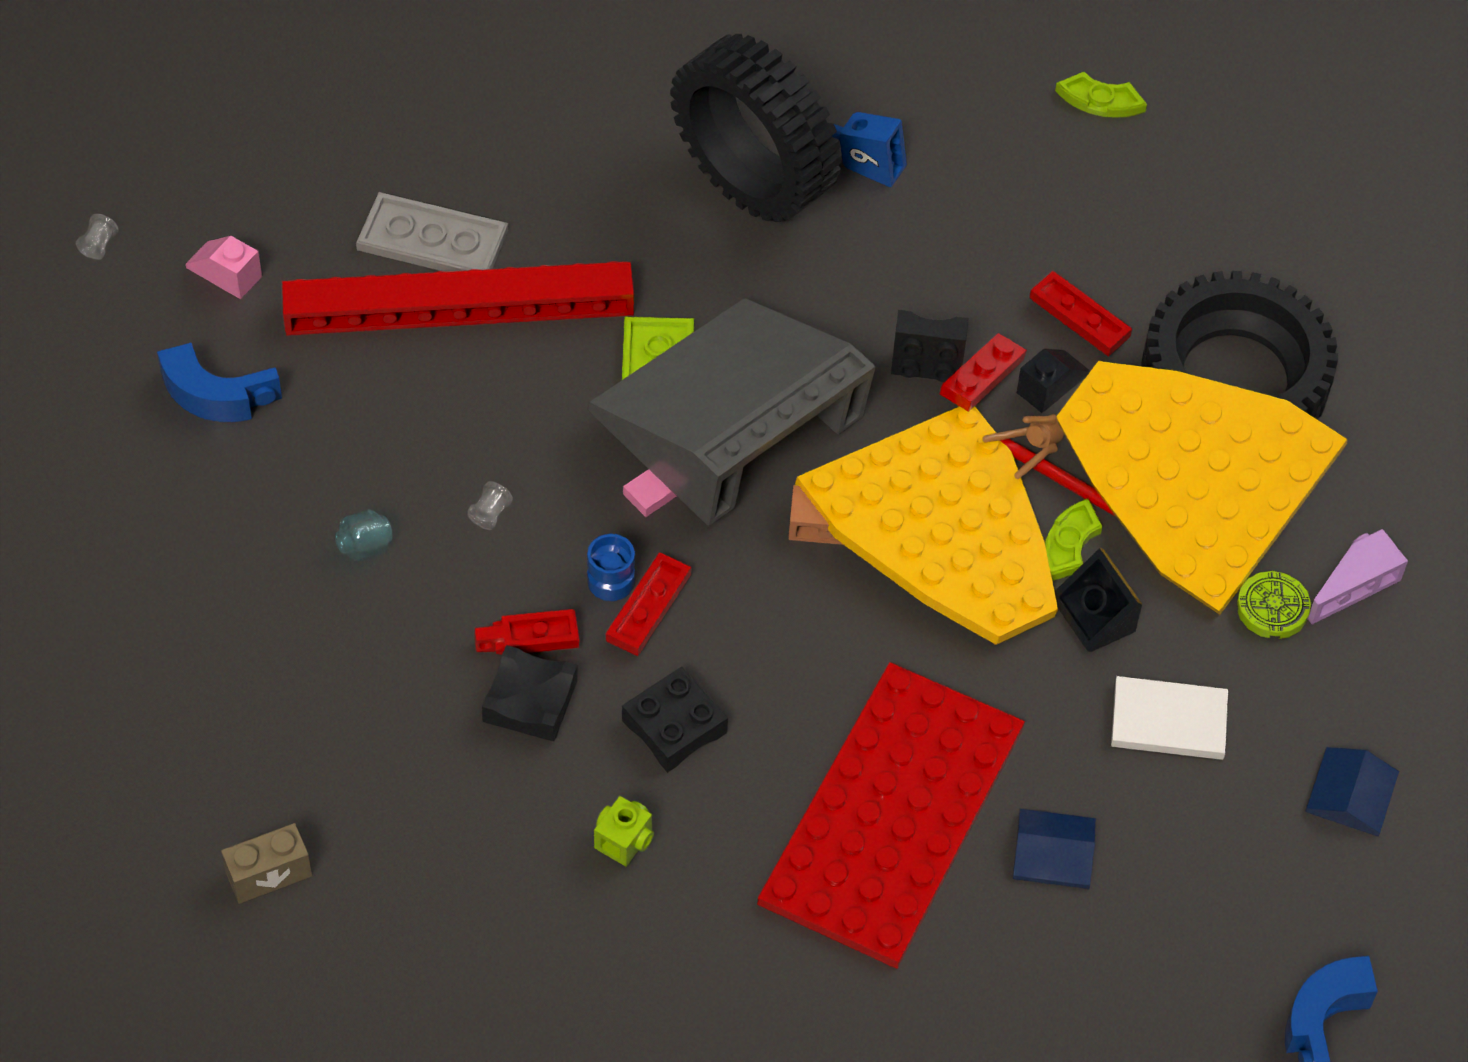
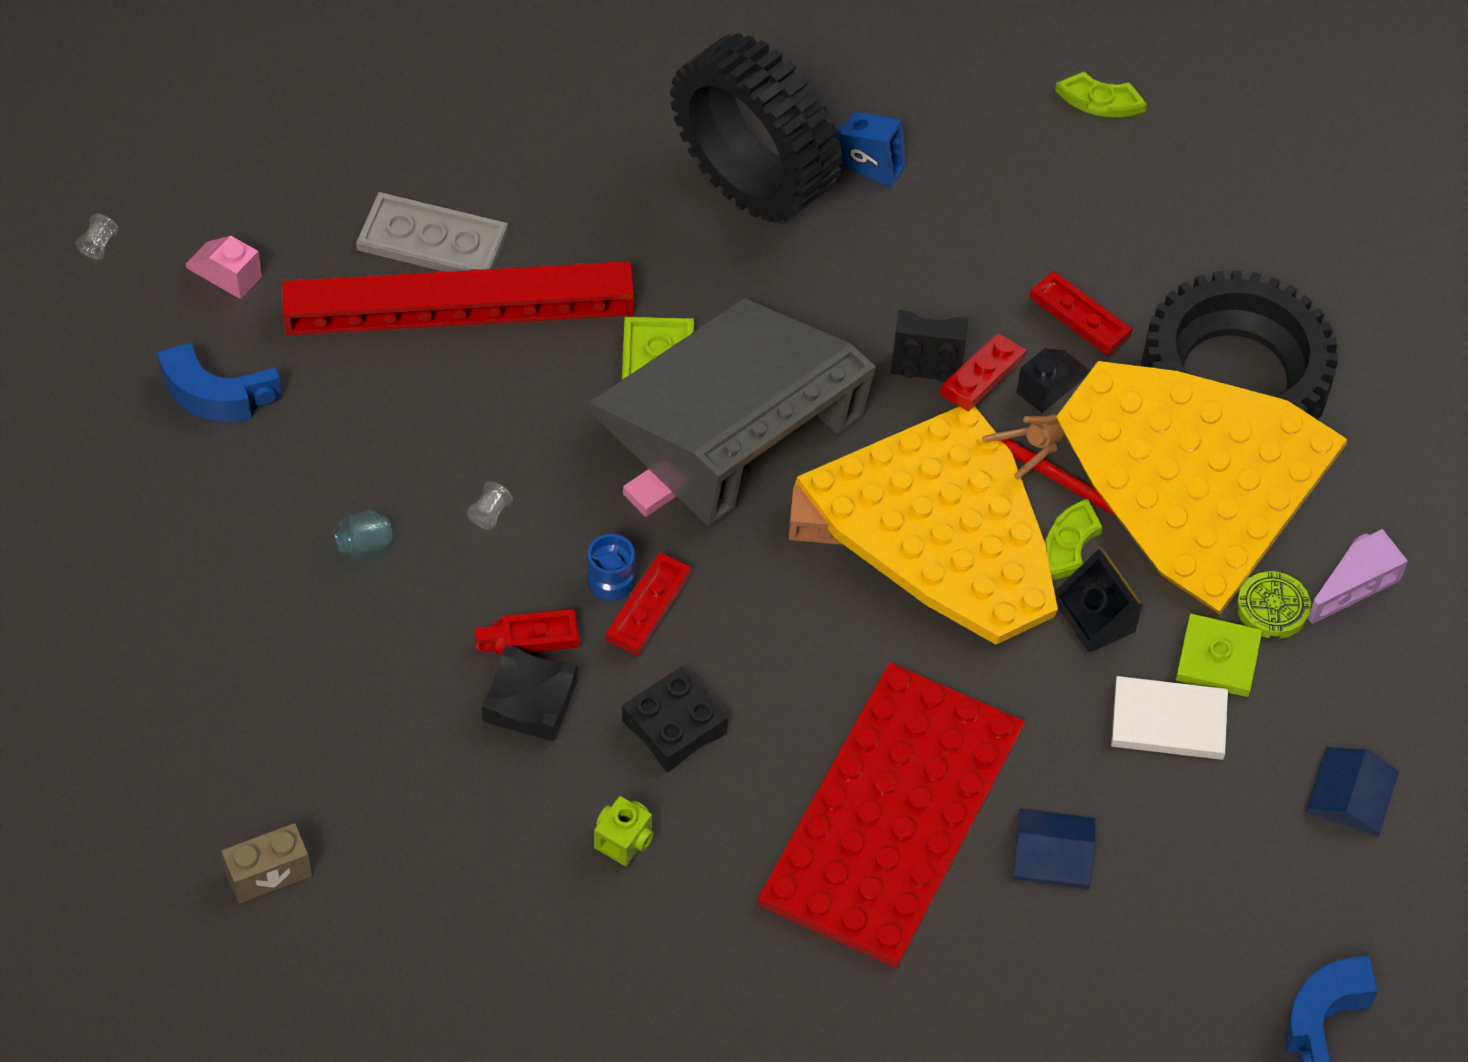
(1219, 655): none -> lime plate

